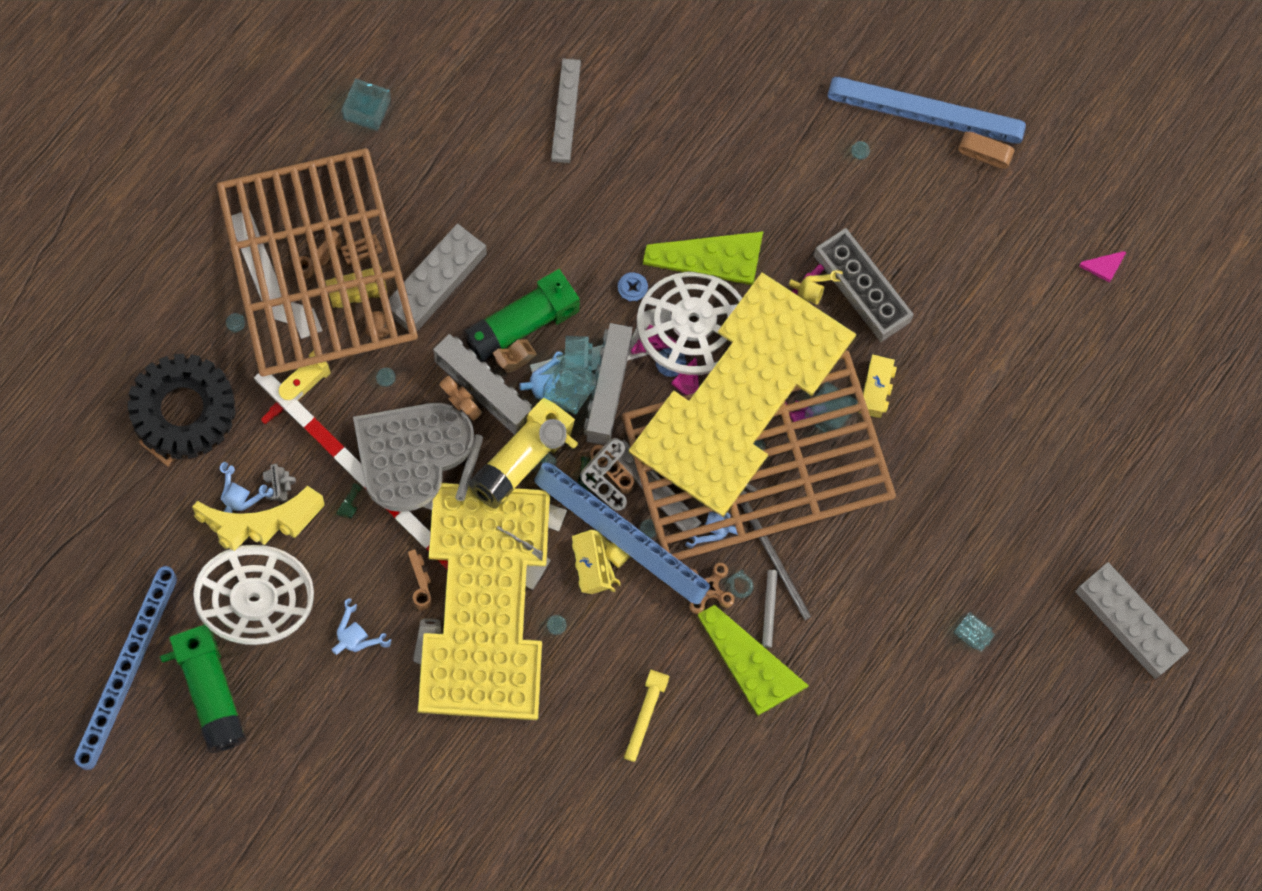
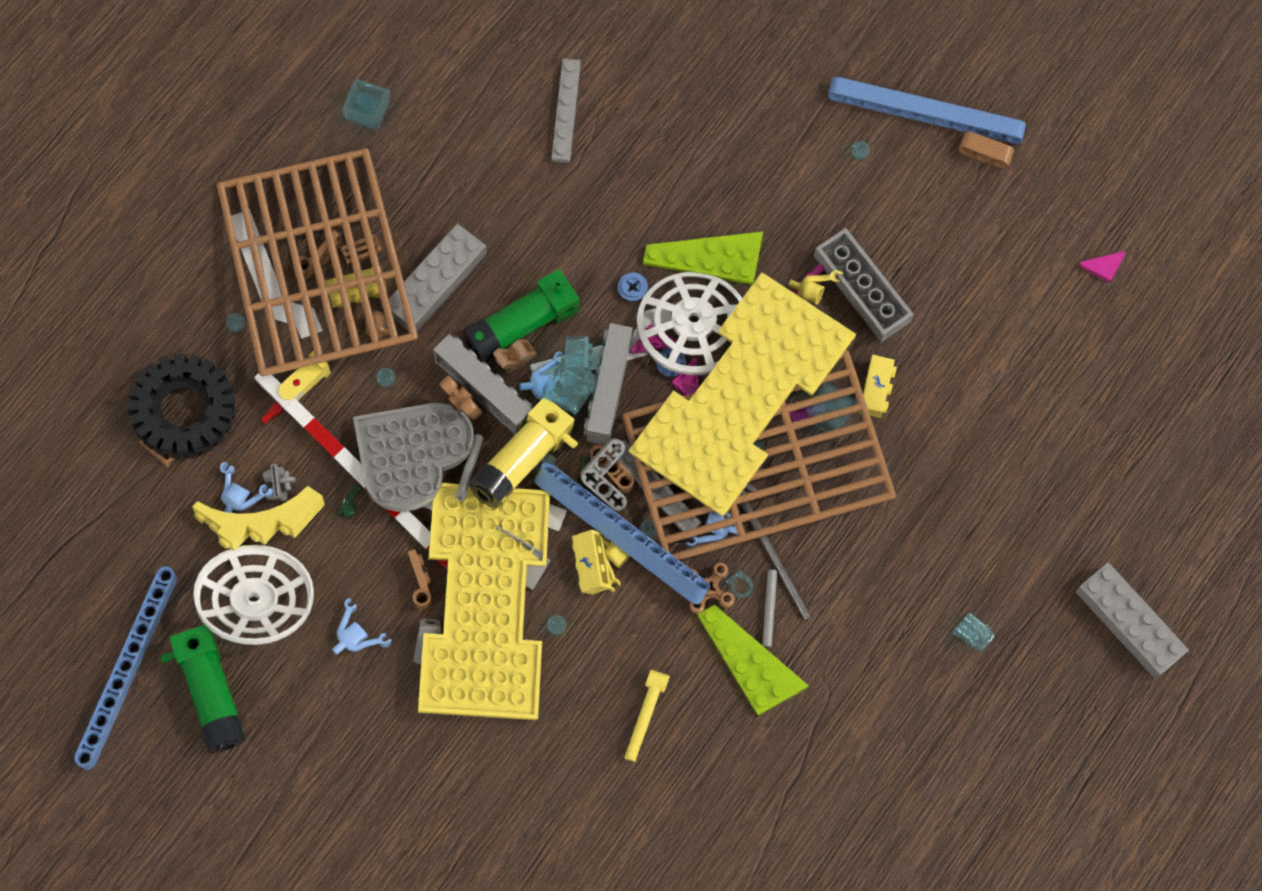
(552, 433): light grey wheel -> none

